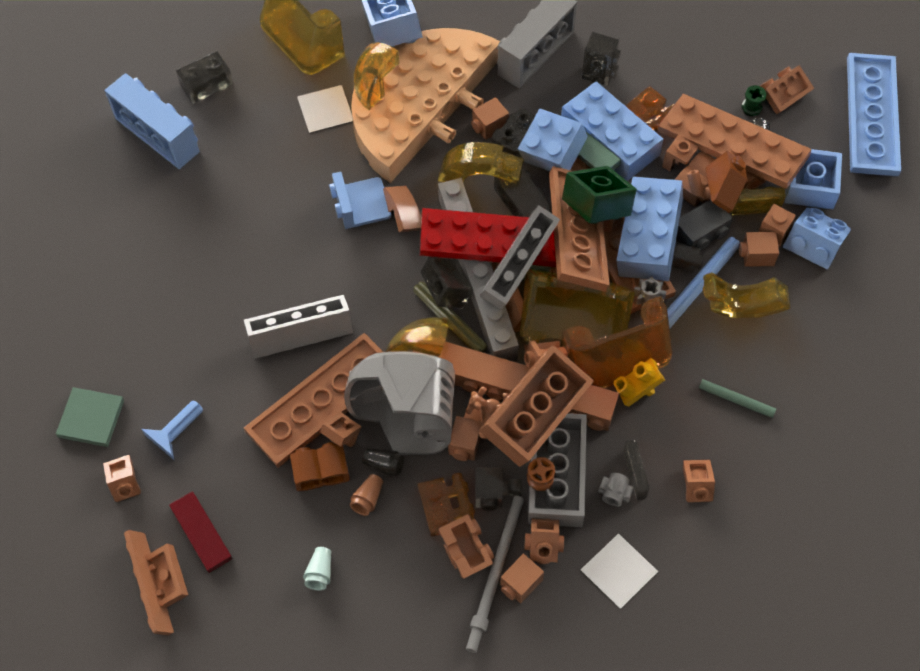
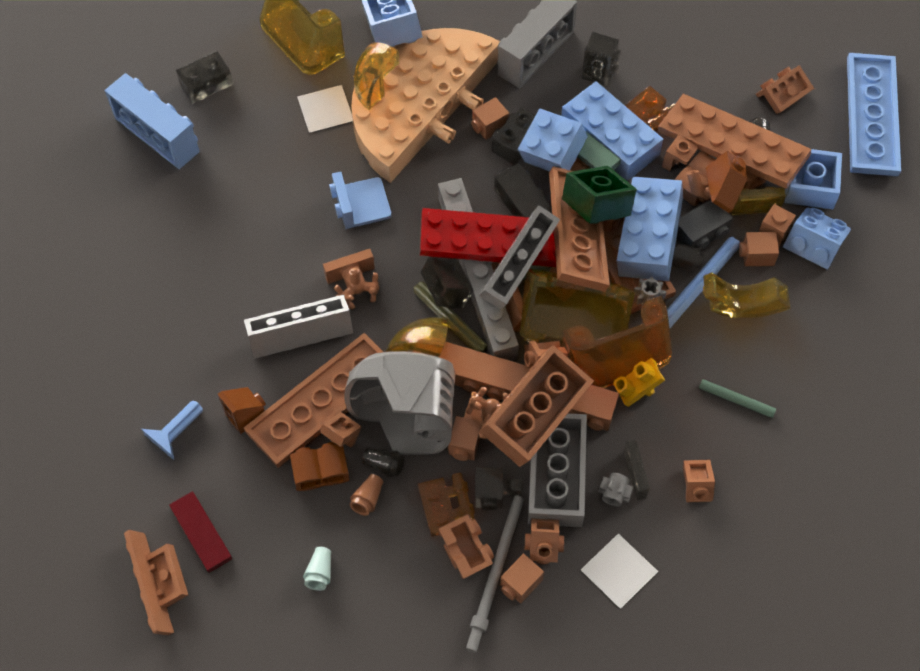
(90, 417): sand green tile -> none
(121, 478): nougat bracket -> none
(241, 406): none -> dark orange slope
(351, 269): none -> nougat piece
(404, 207): nougat slope -> none
(479, 159): clear yellow arch -> none
(541, 467): dark orange wheel -> none
(753, 101): dark green bush -> none

